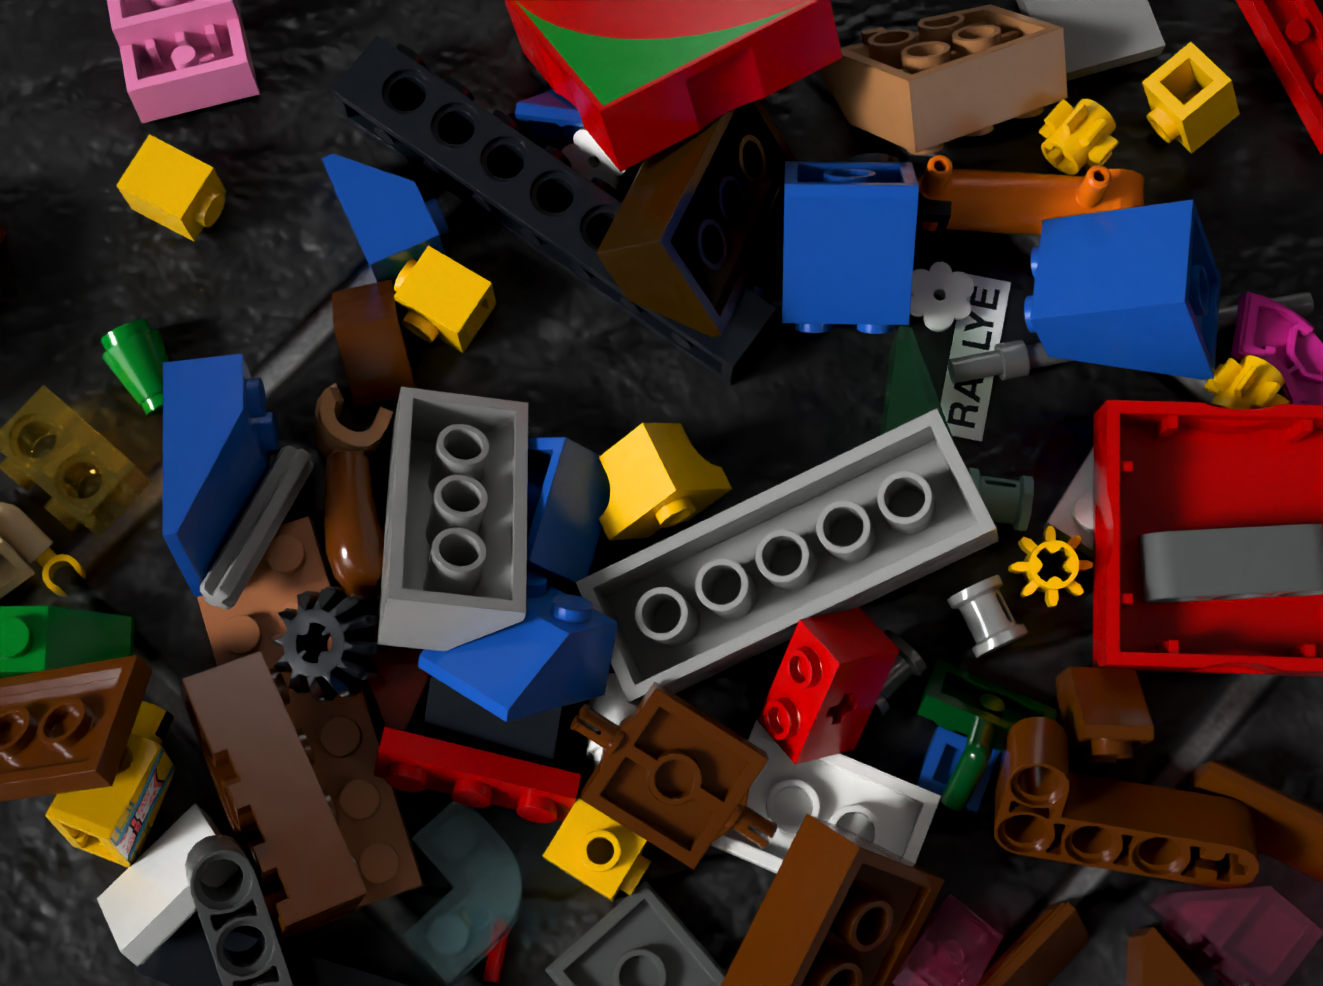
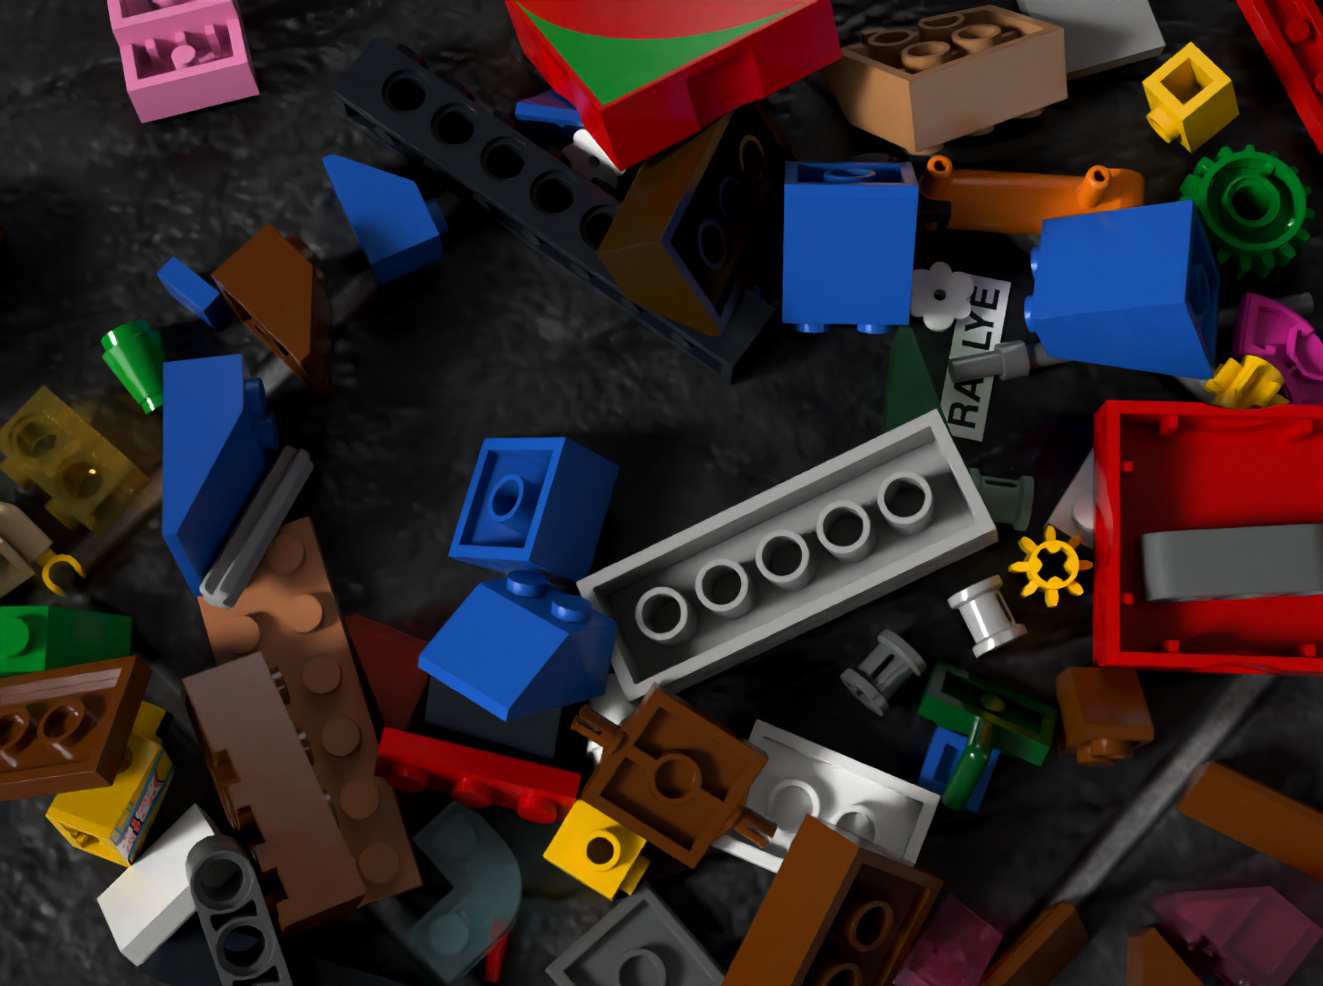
(173, 188): yellow brick -> none
(195, 293): none -> blue tile
(283, 302): none -> reddish brown slope
(306, 647): black gear -> none
(350, 515): reddish brown piece -> none
(372, 343): reddish brown slope -> none
(442, 299): yellow brick -> none
(454, 520): light grey slope -> none
(657, 481): yellow brick -> none
(827, 685): red brick -> none
(1078, 136): yellow gear -> none
(1113, 821): reddish brown beam -> none
(1267, 191): none -> green gear

